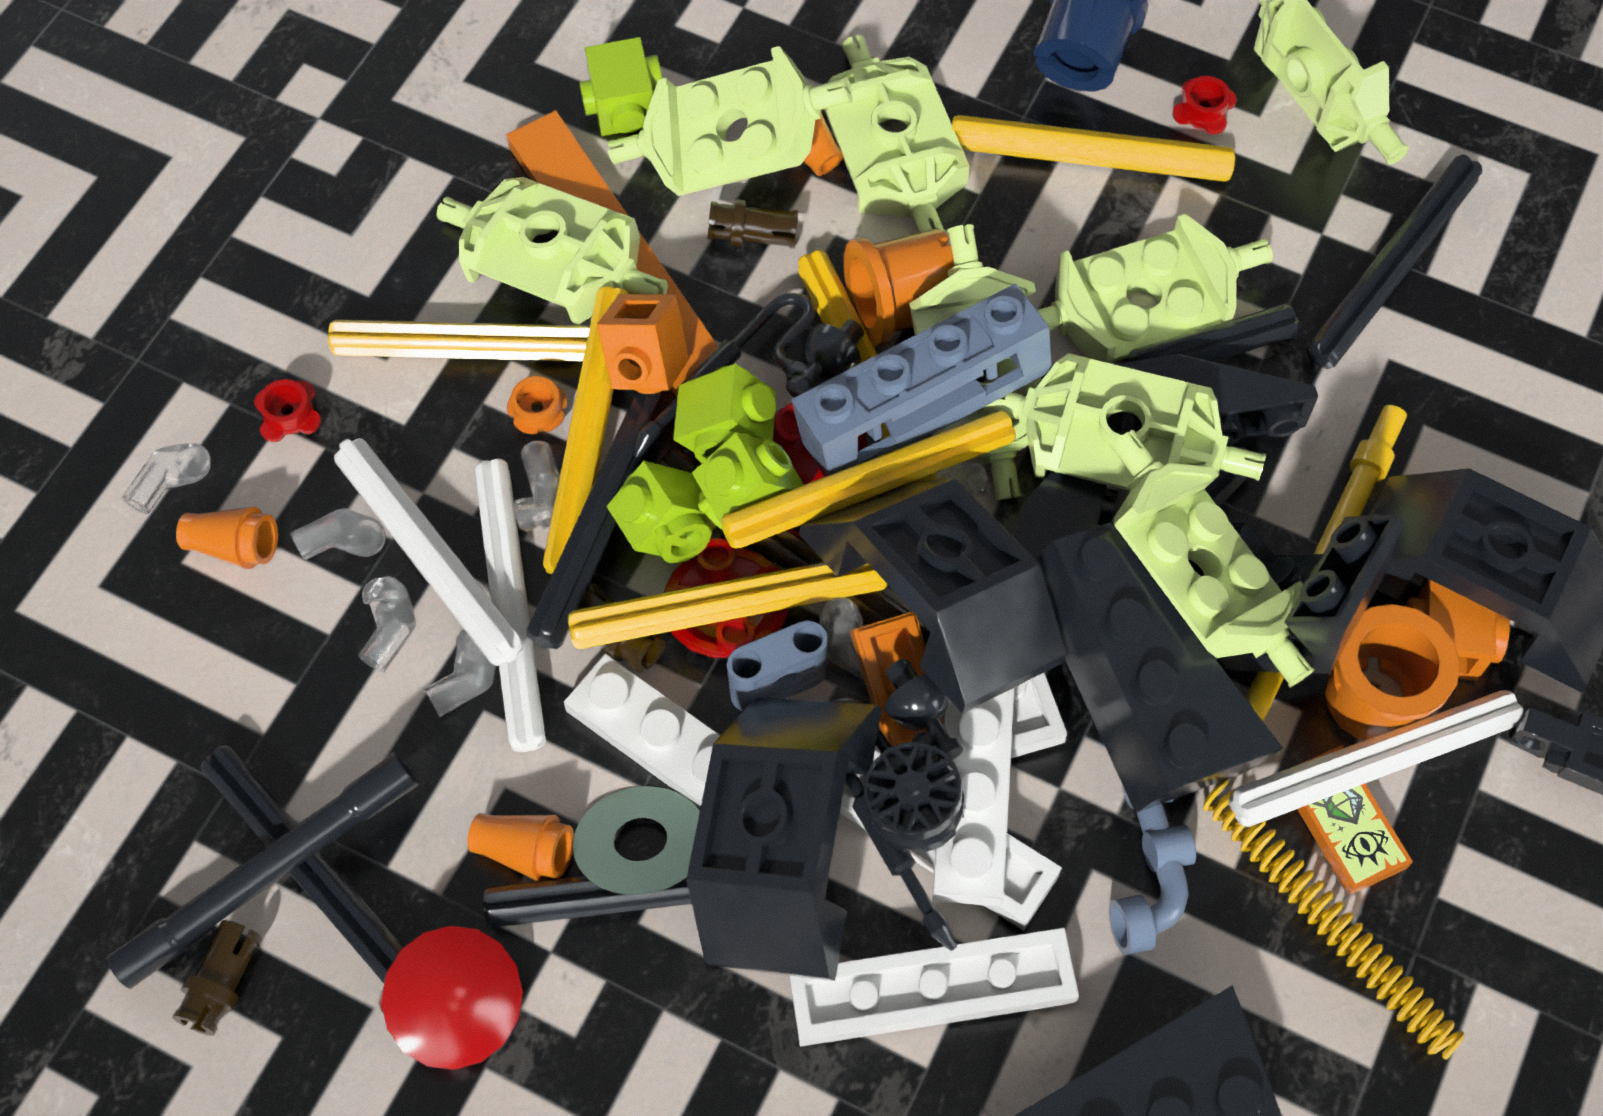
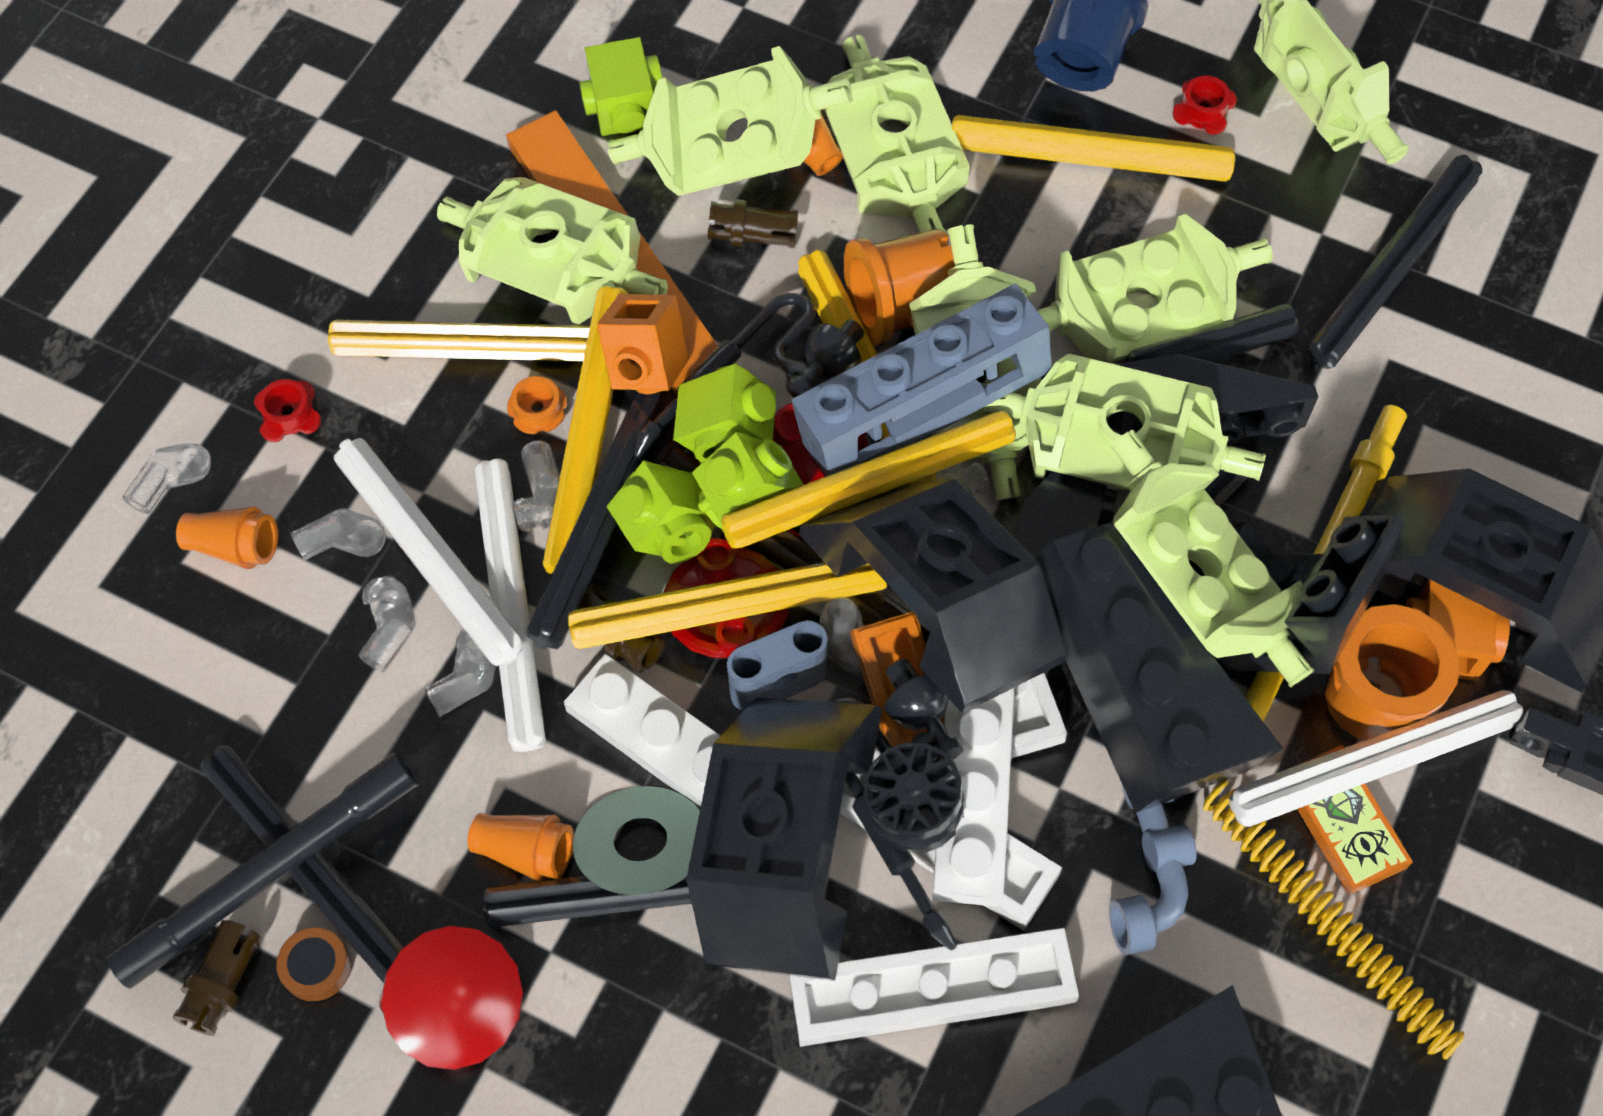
(313, 964): none -> tile

